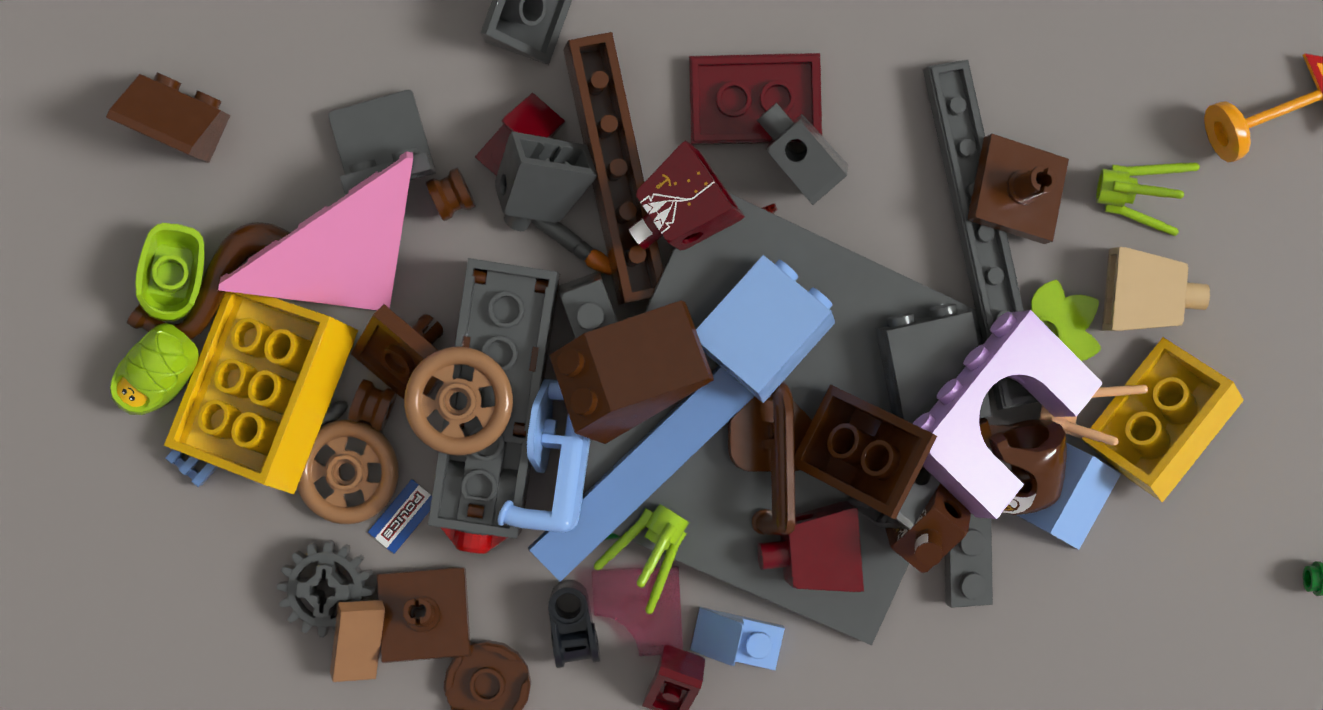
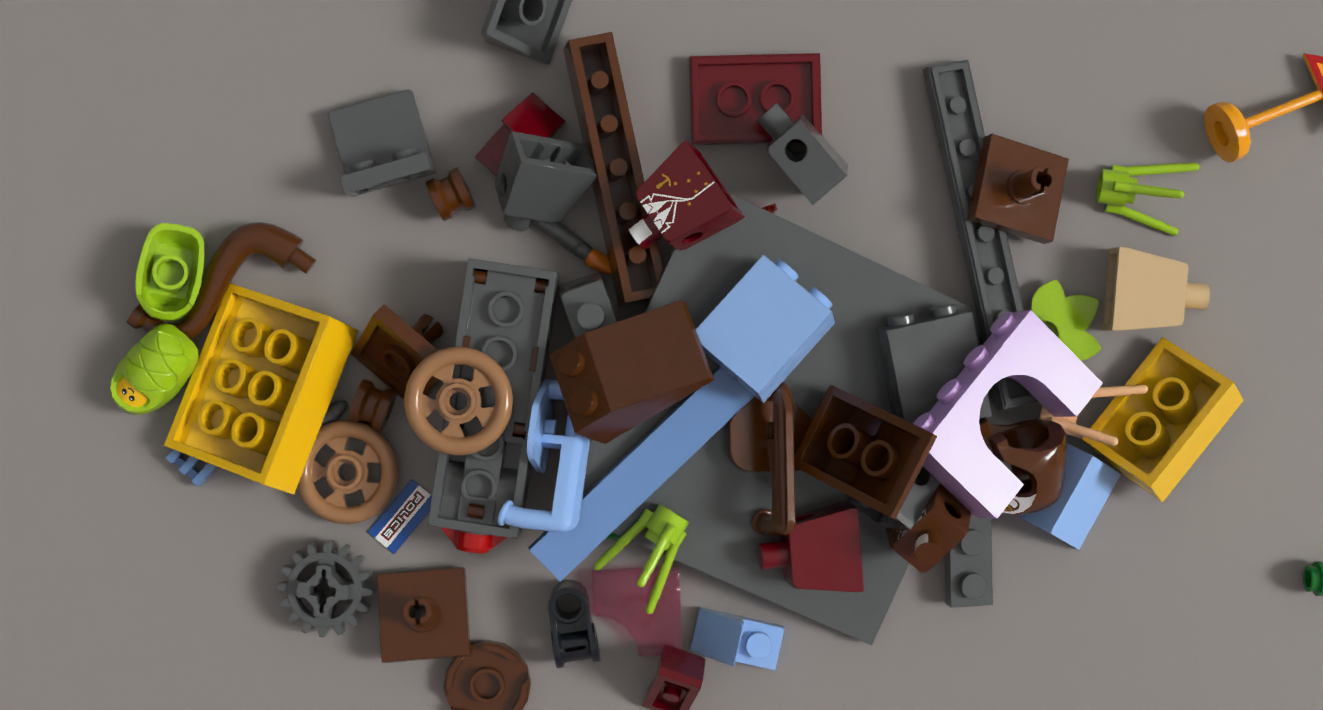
(171, 116): reddish brown slope -> none
(340, 252): bright pink tile -> none
(357, 640): medium nougat tile -> none

